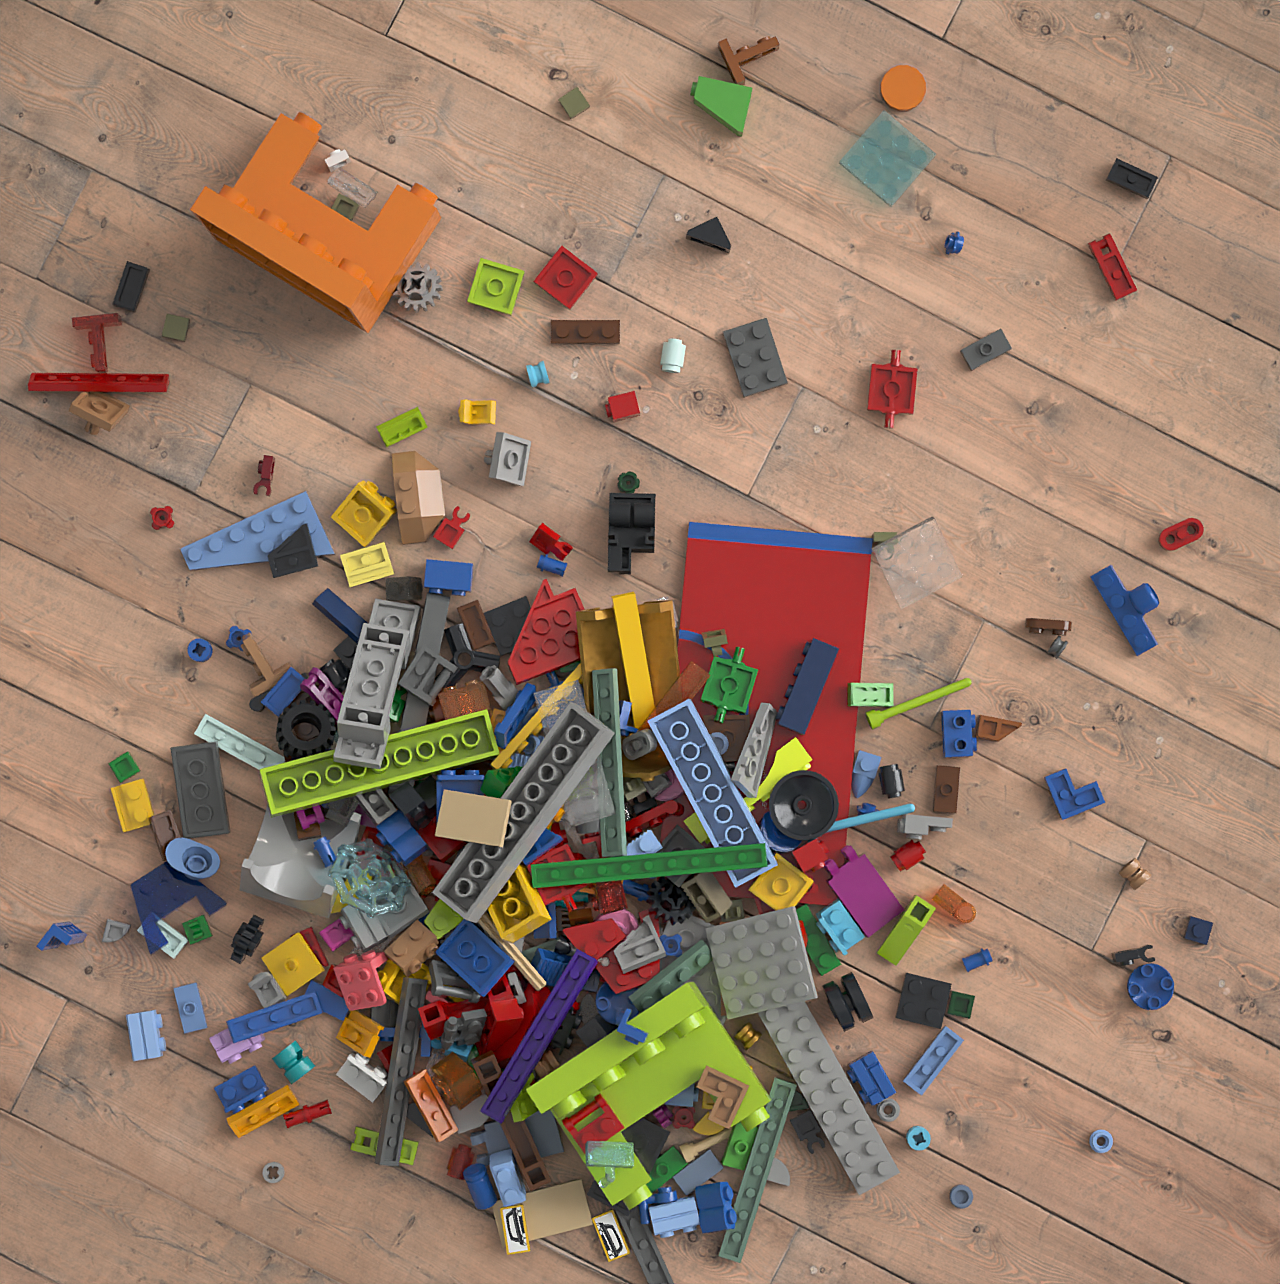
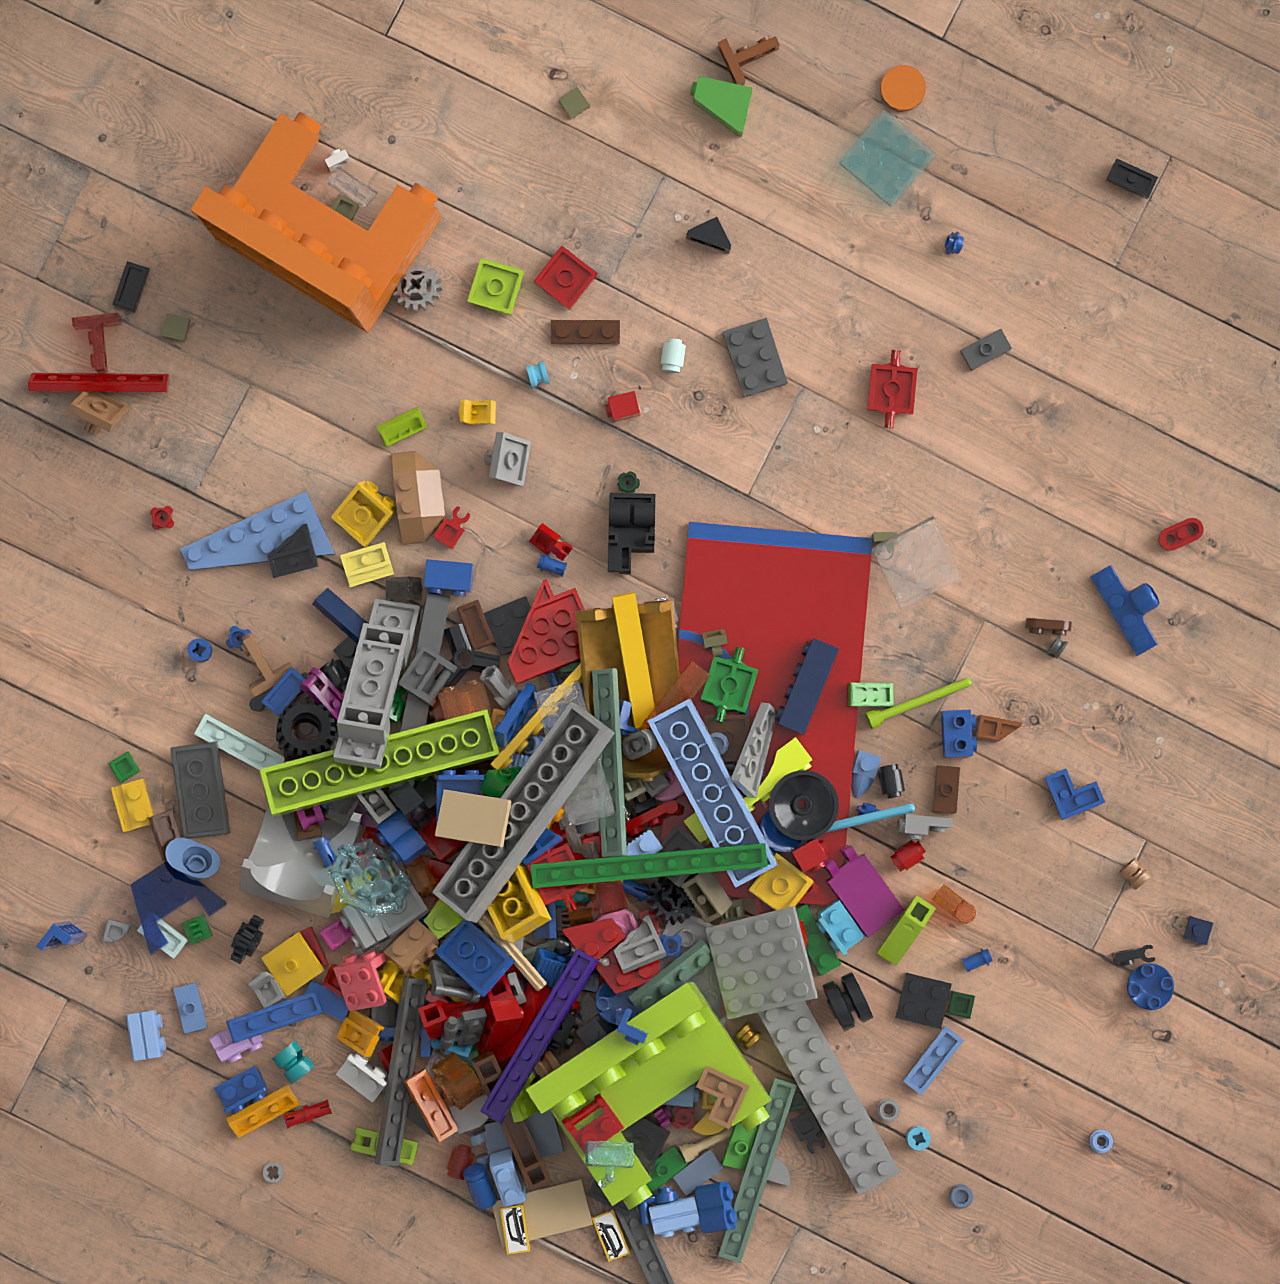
(266, 469): dark red plate -> none
(871, 1078): blue brick -> none
(1113, 267): red plate -> none

